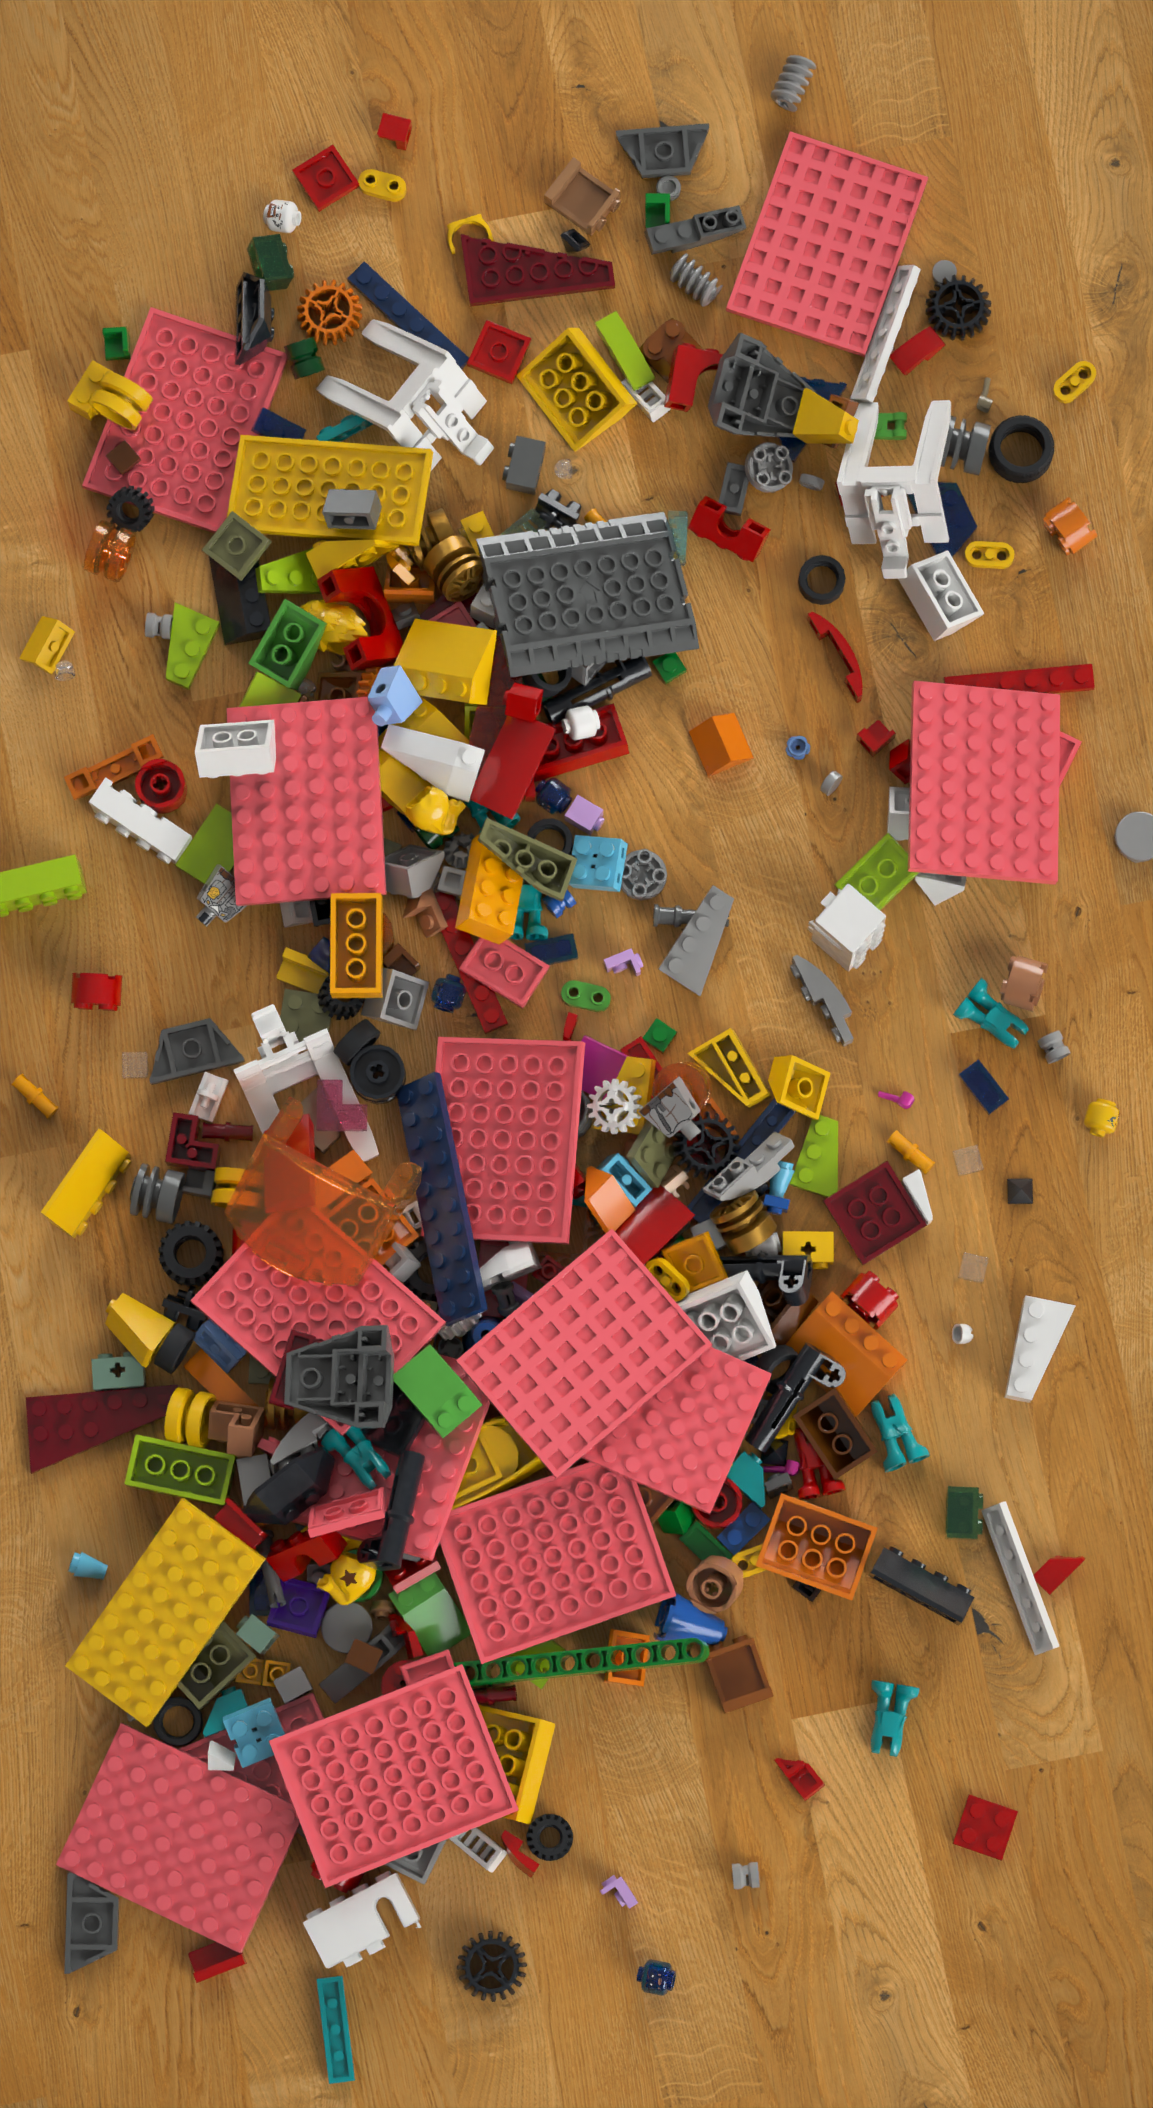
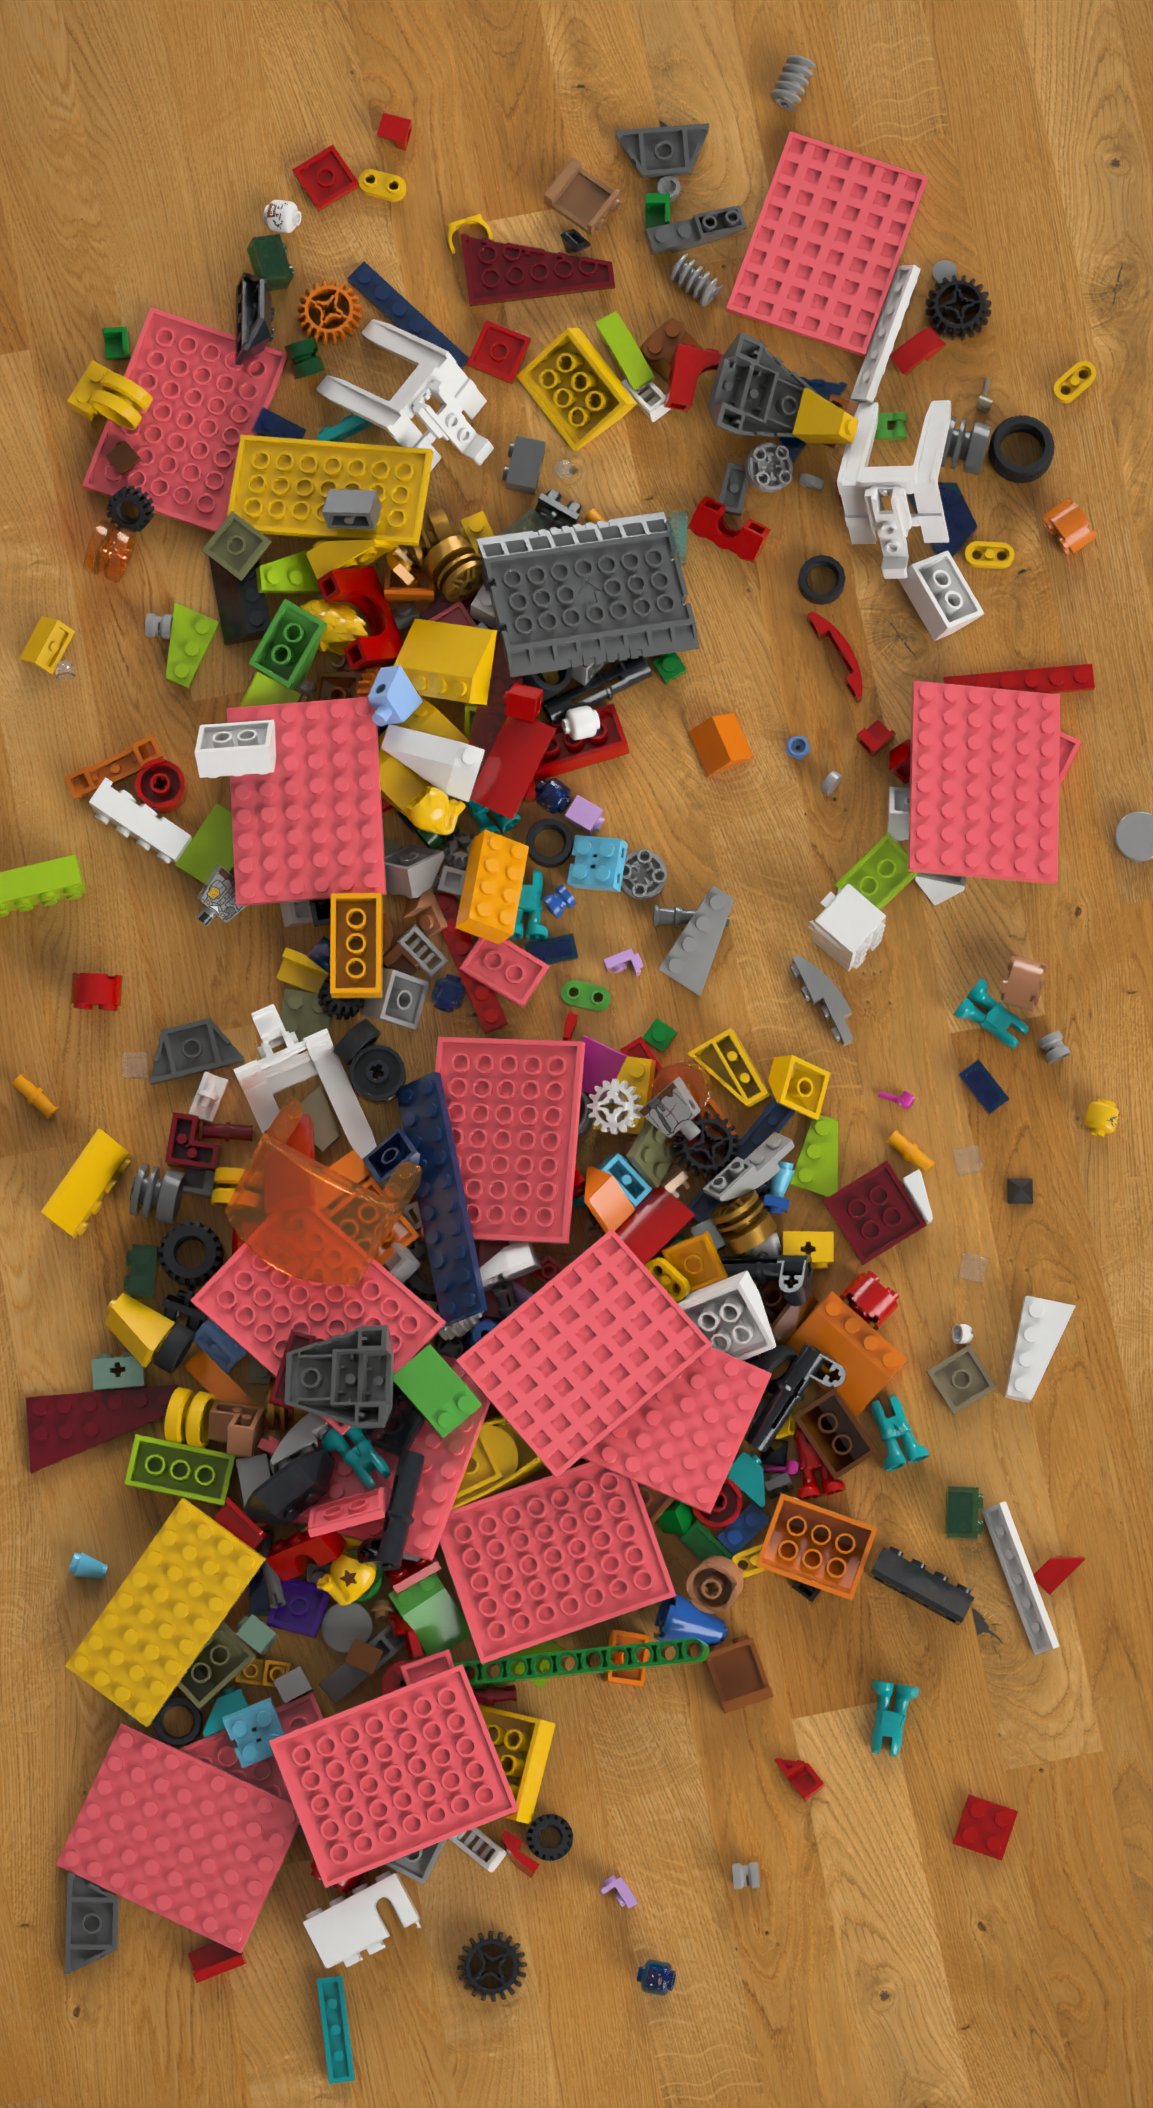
(143, 1273): none -> clear green brick
(220, 1757): white slope -> none
(333, 1114): clear pink plate -> none
(389, 1155): none -> dark blue slope
(413, 929): none -> light grey slope
(534, 861): olive wedge -> none
(961, 1379): none -> dark tan plate

